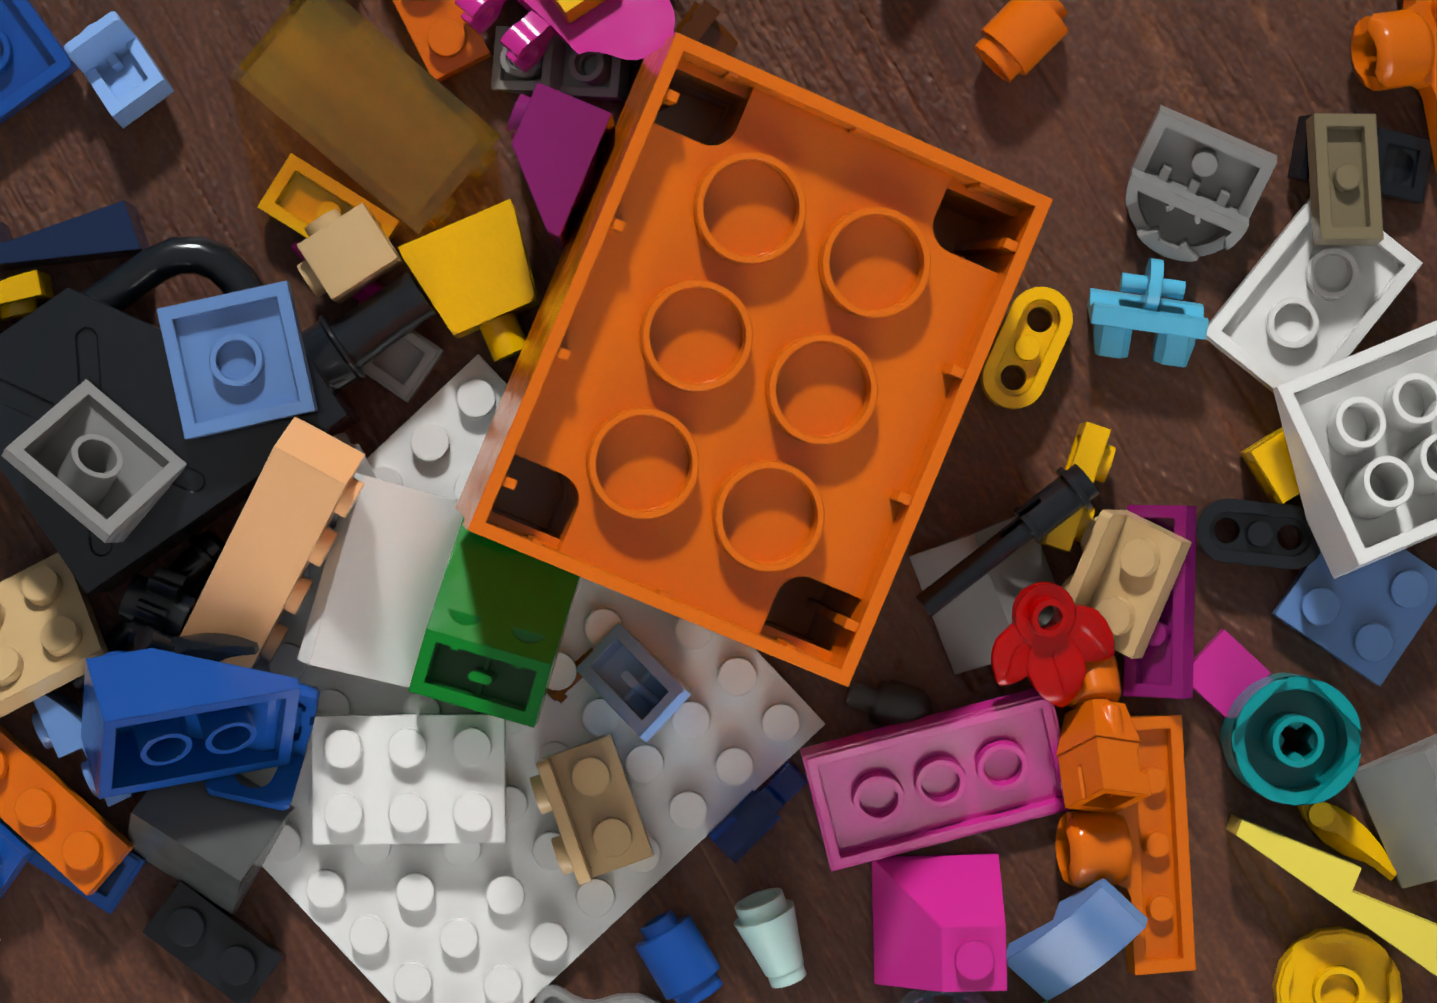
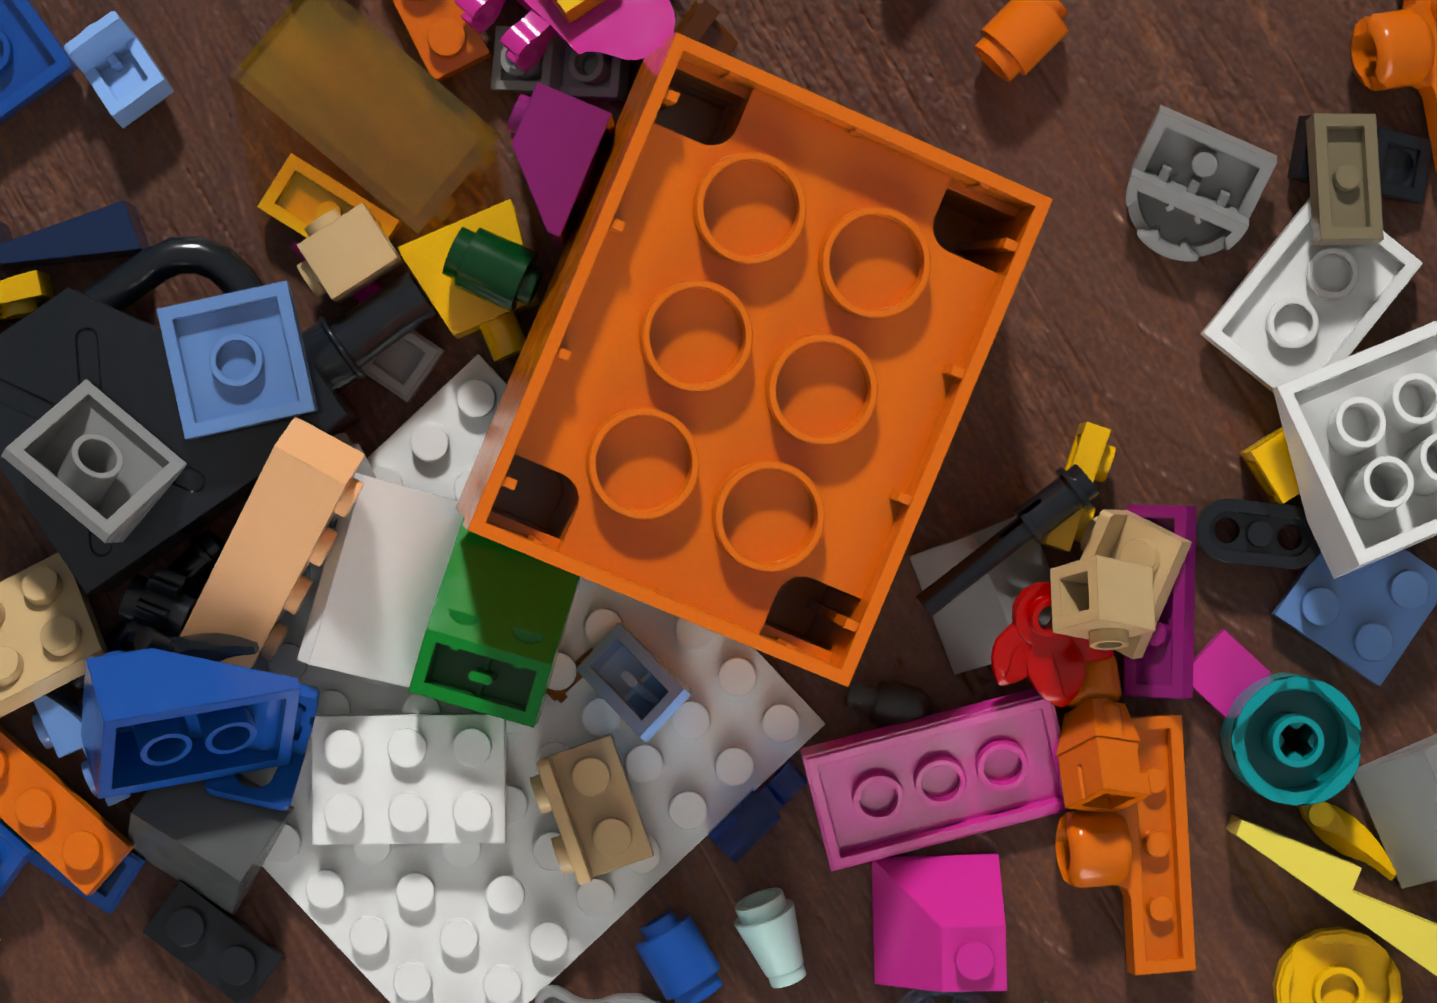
(493, 268): none -> dark green brick
(1026, 349): yellow plate -> none
(1078, 941): medium blue slope -> none
(1102, 601): none -> tan brick
(1173, 321): medium azure hips -> none

